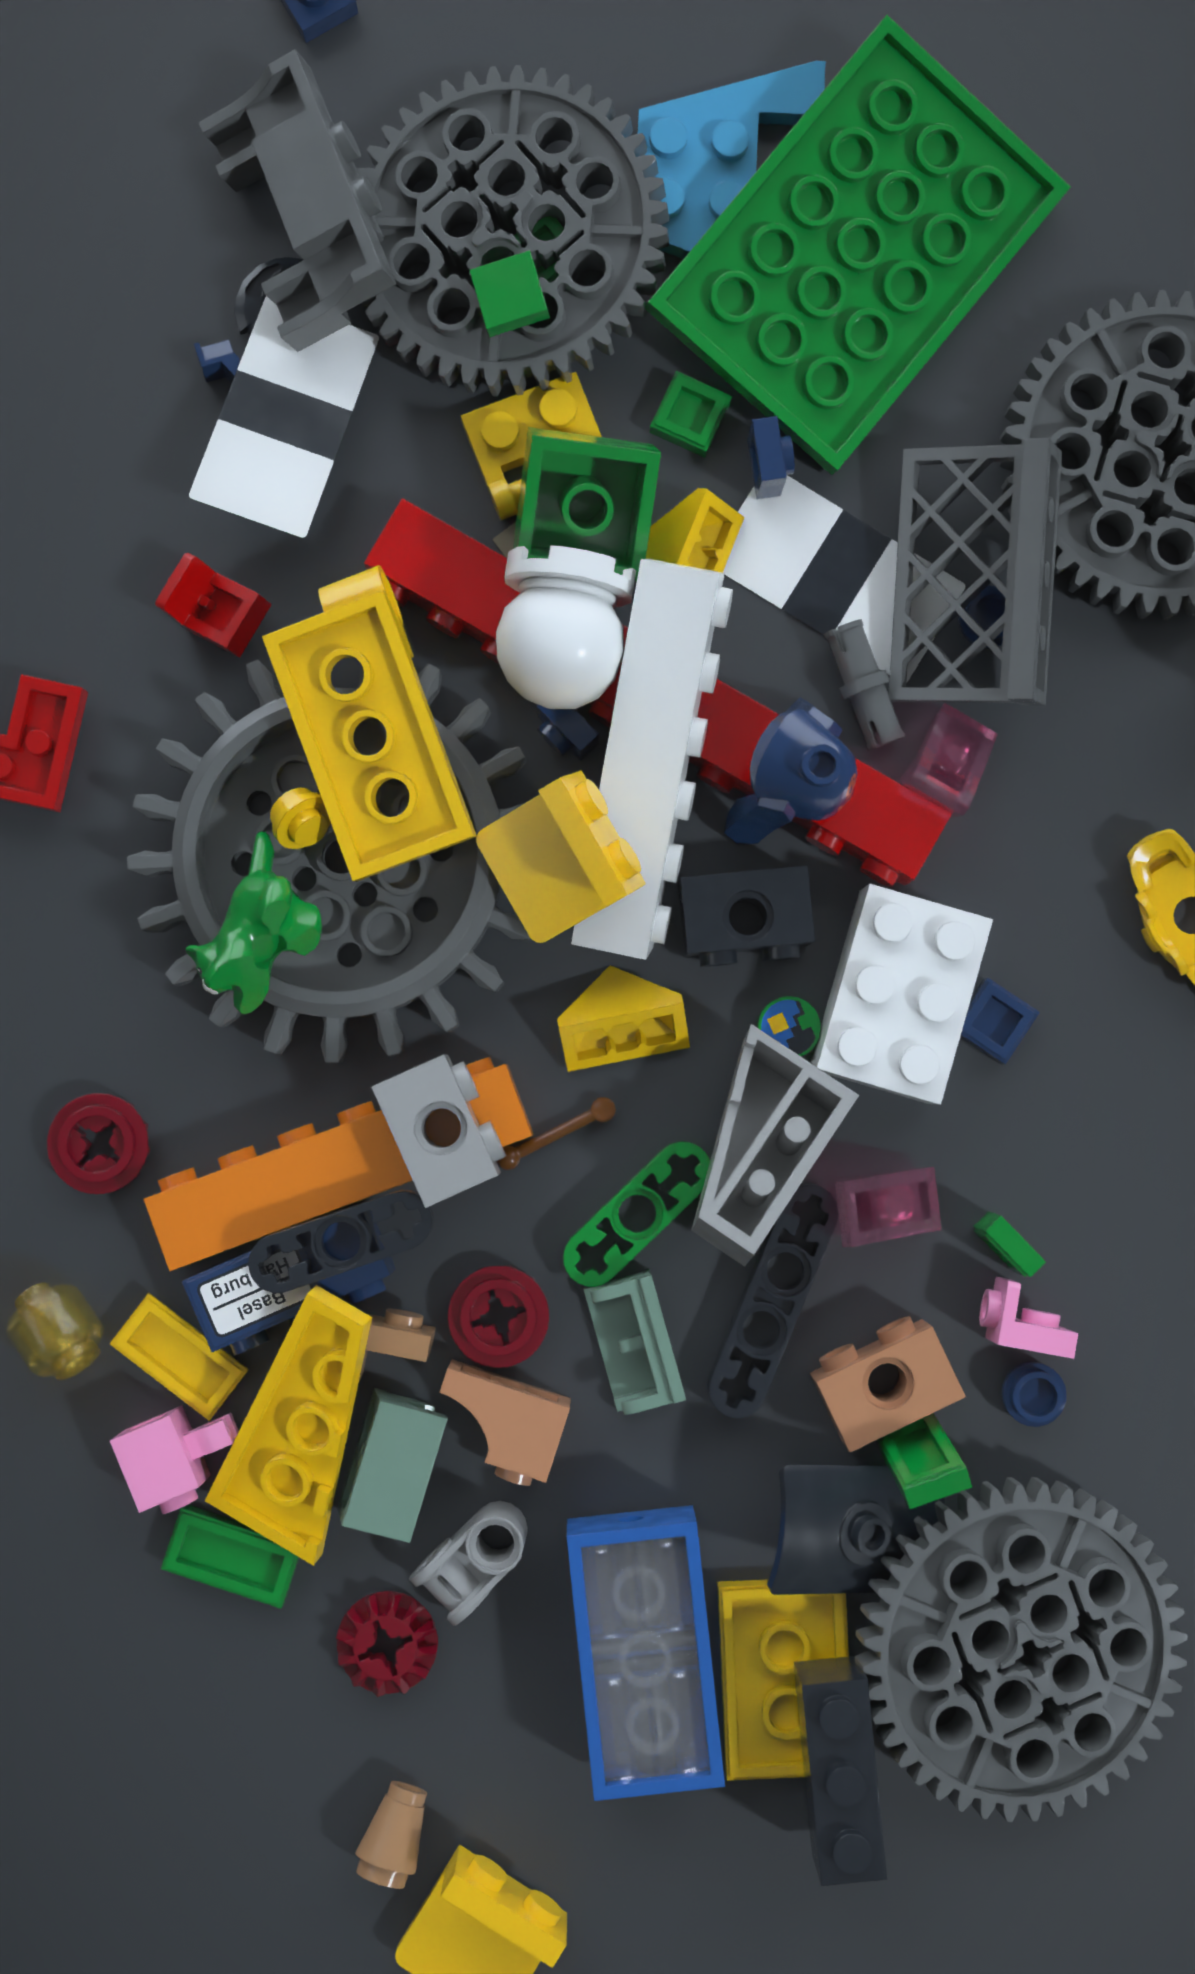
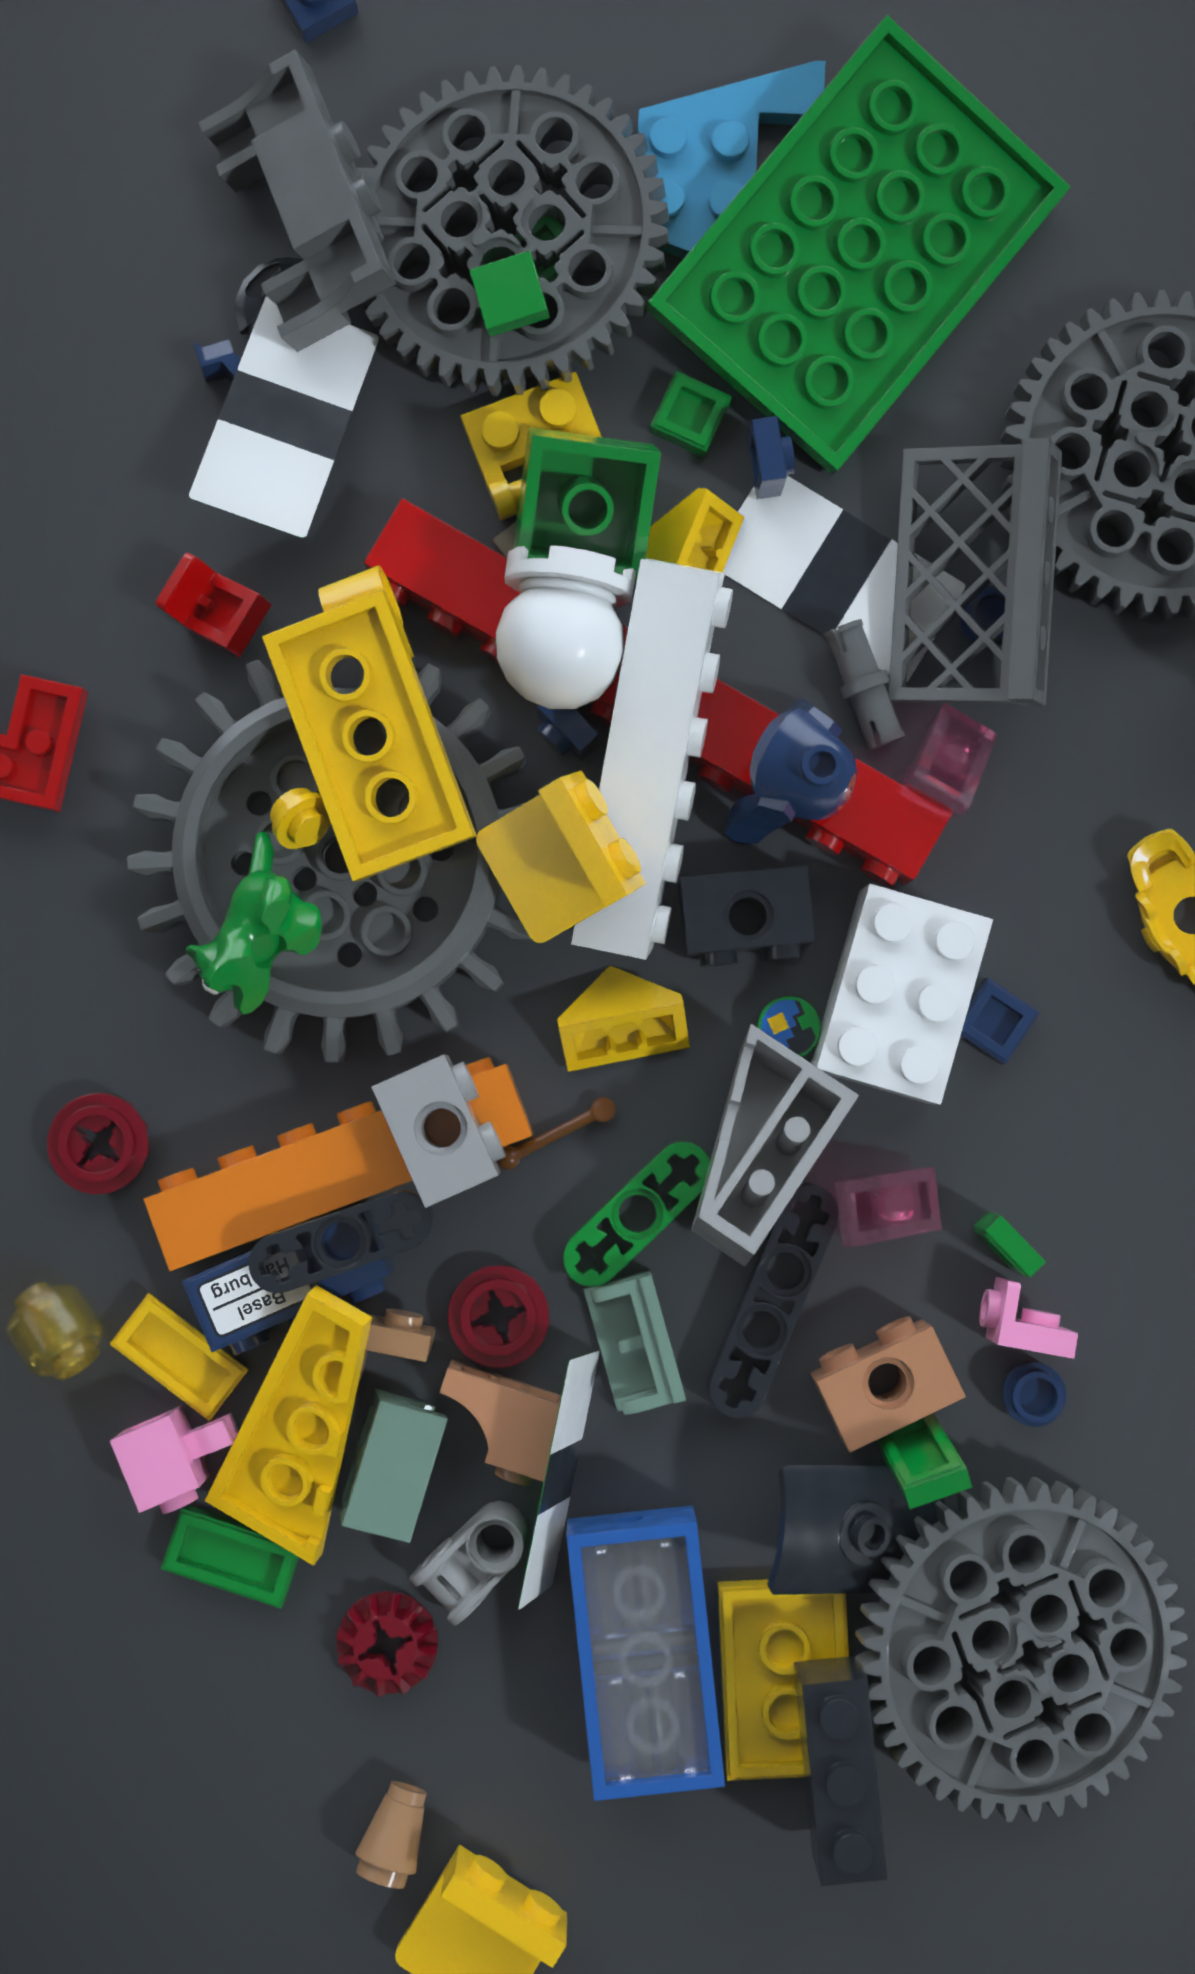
(559, 1476): none -> white sticker

